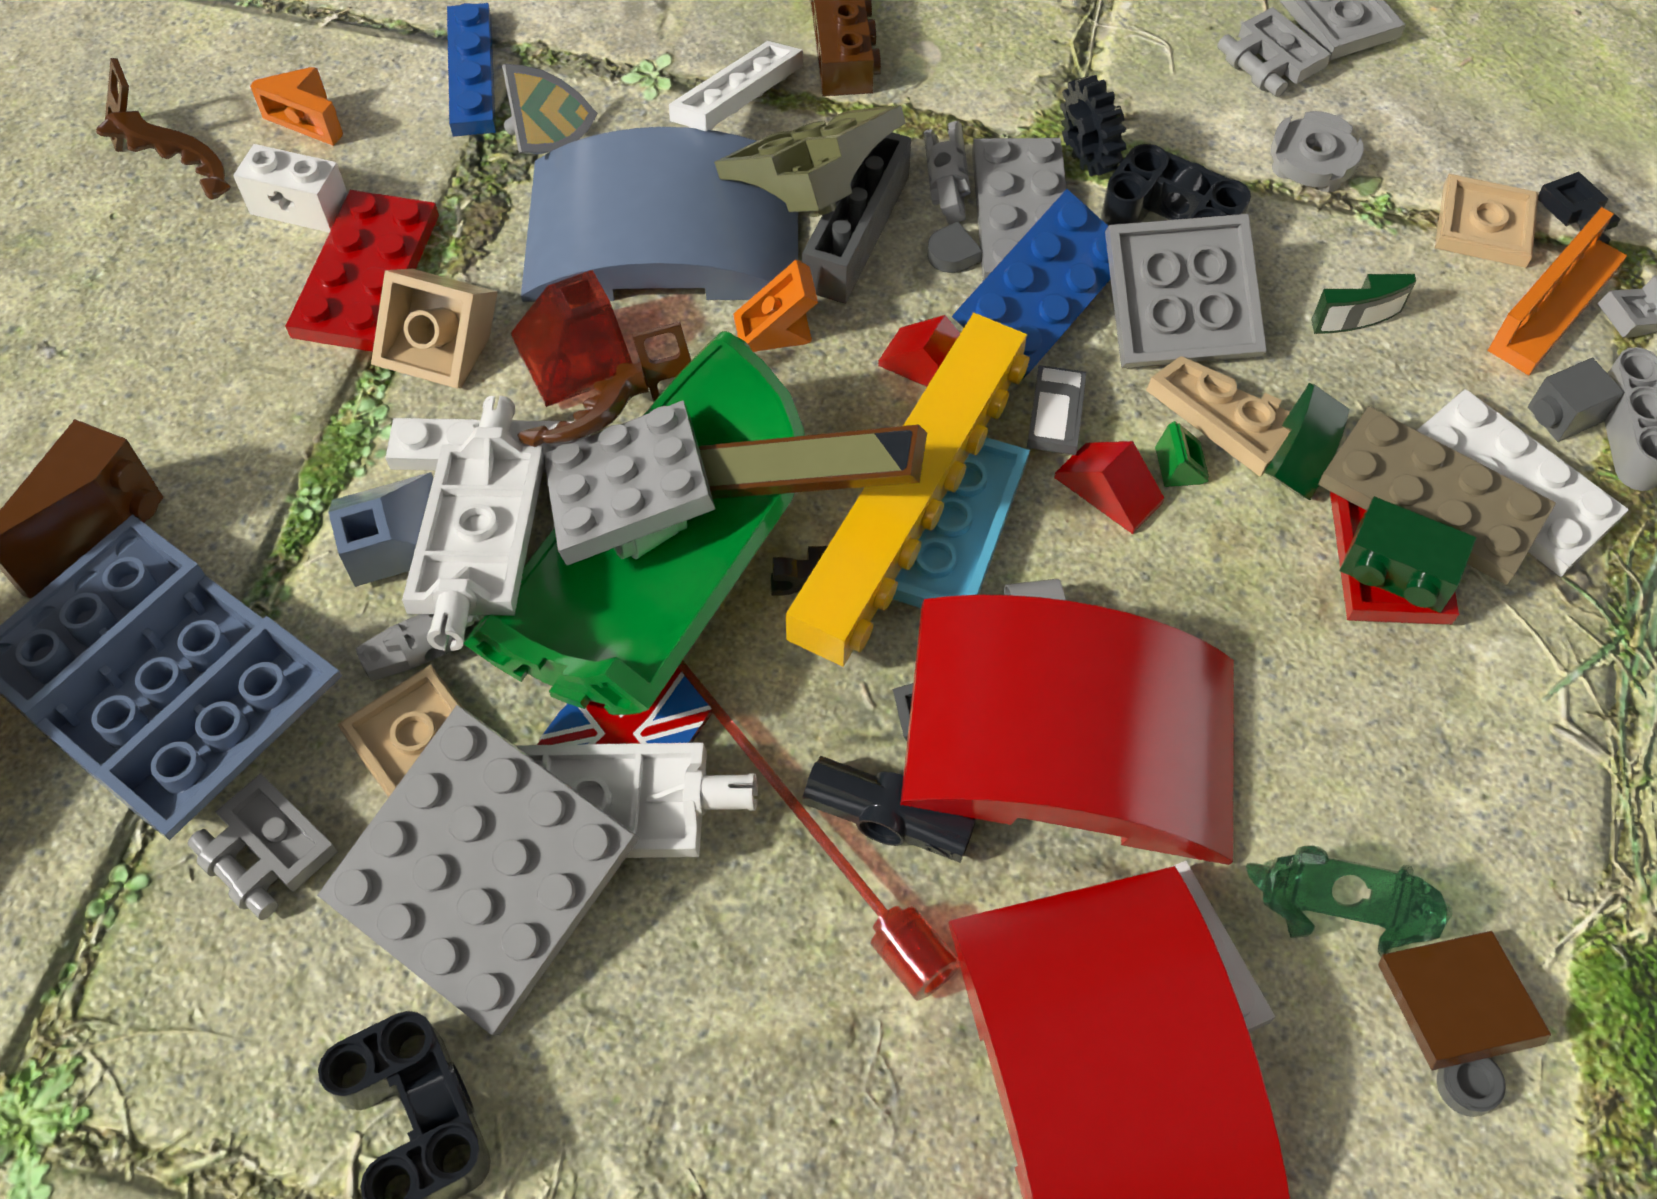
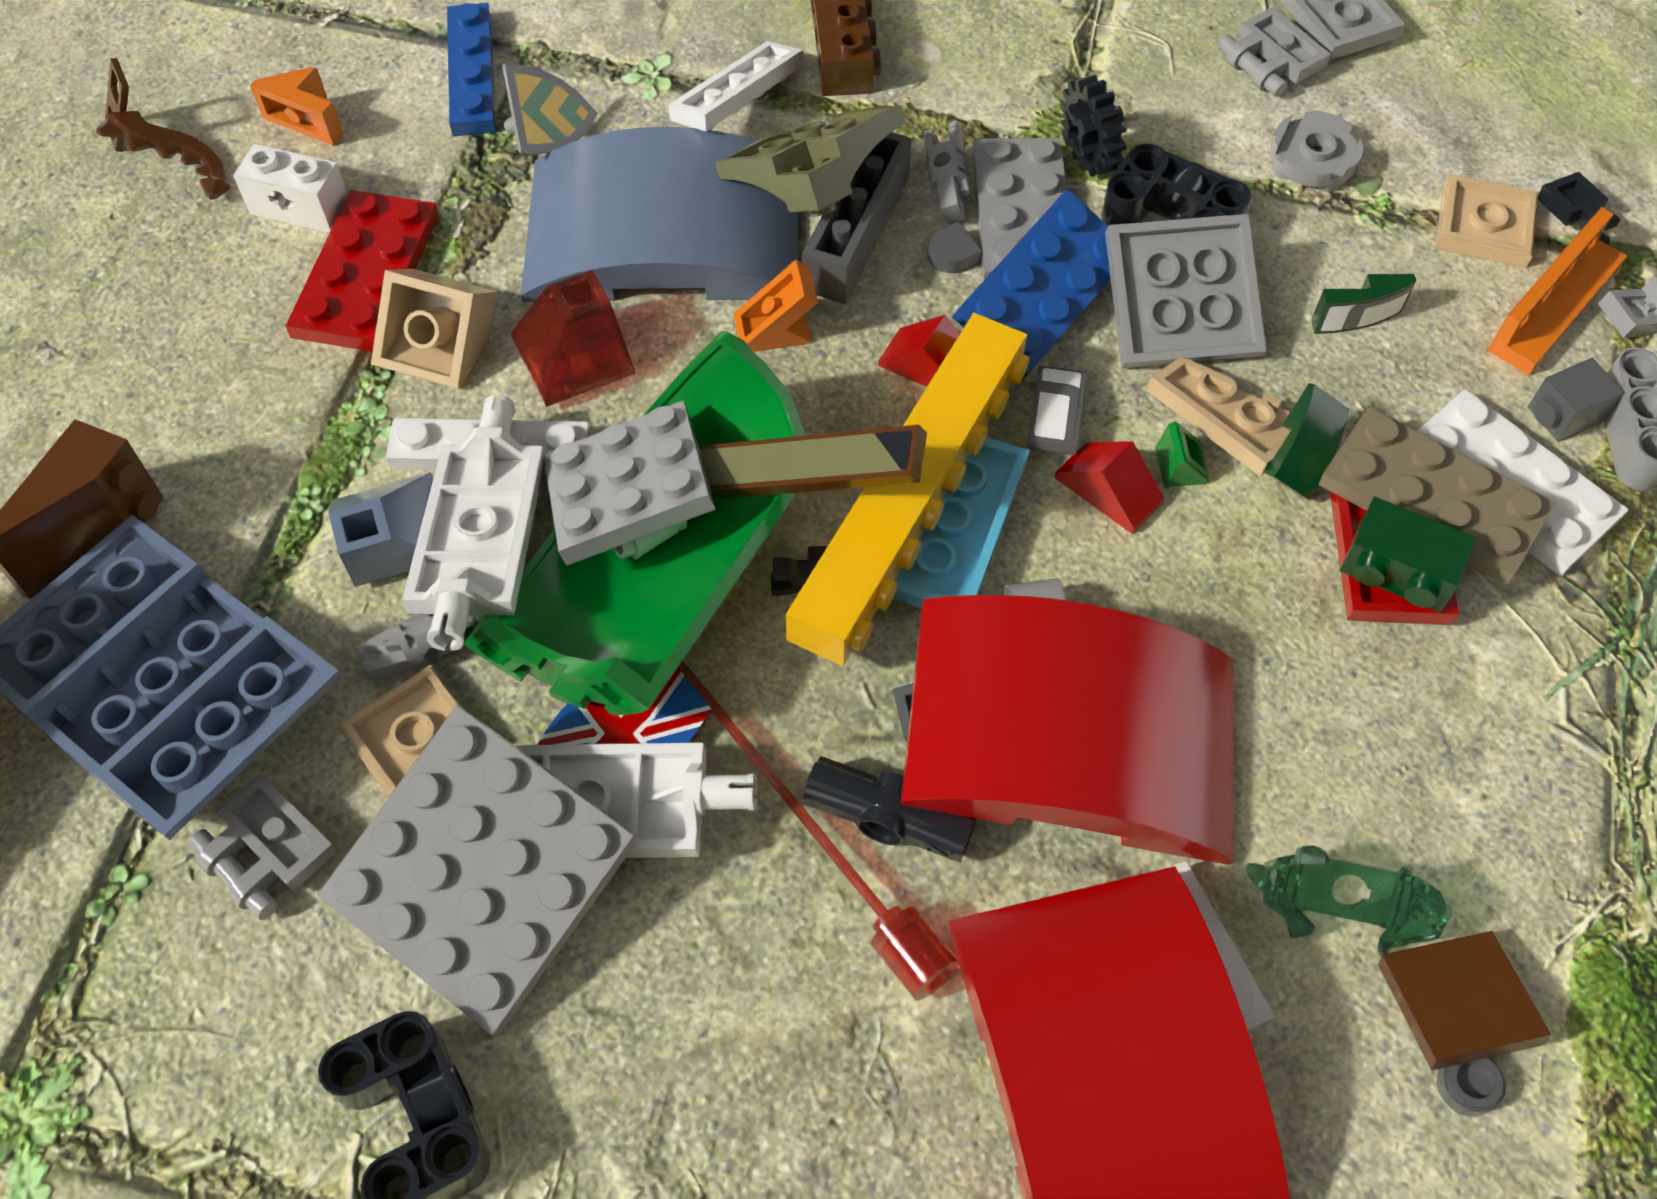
(616, 392): reddish brown piece -> none

